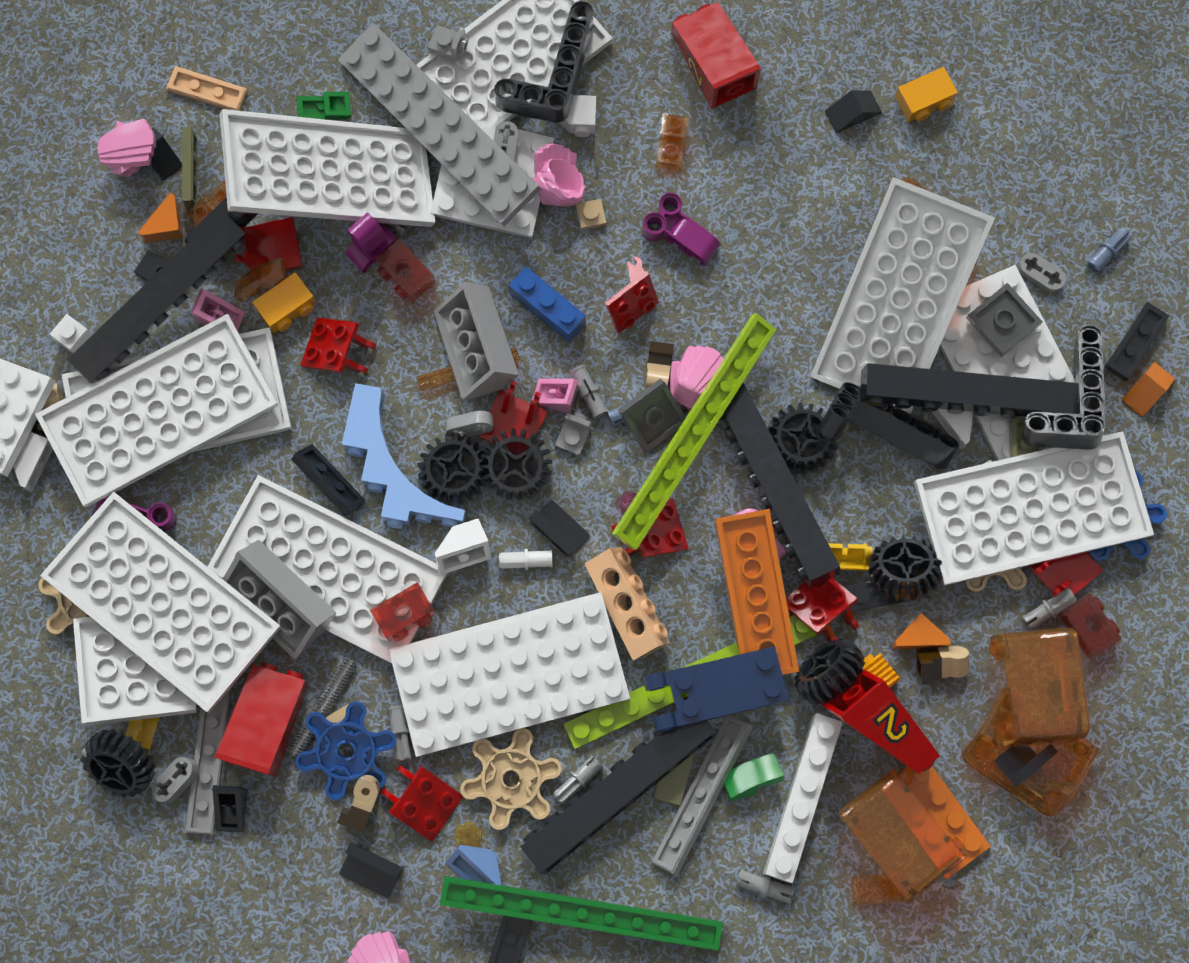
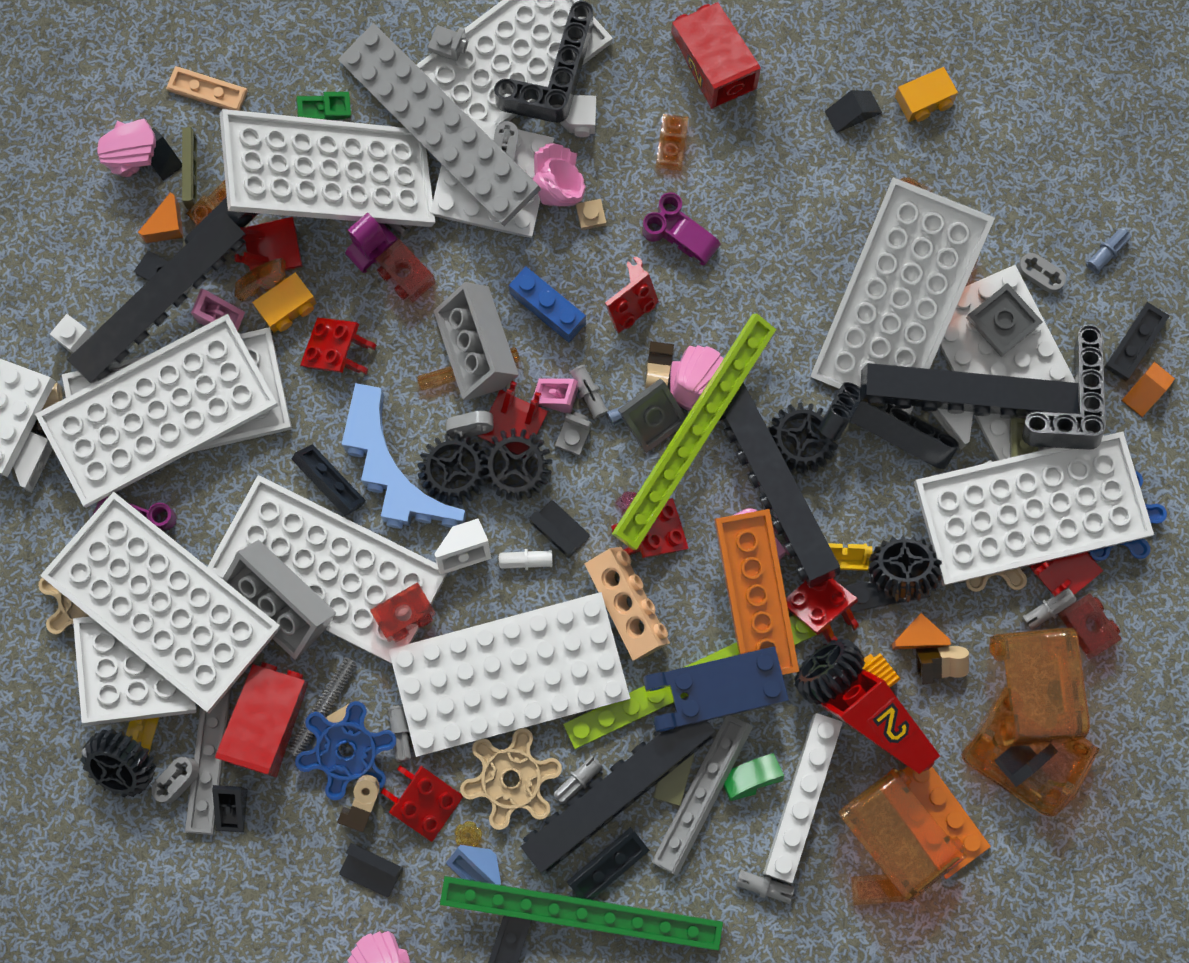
(608, 865): none -> black plate

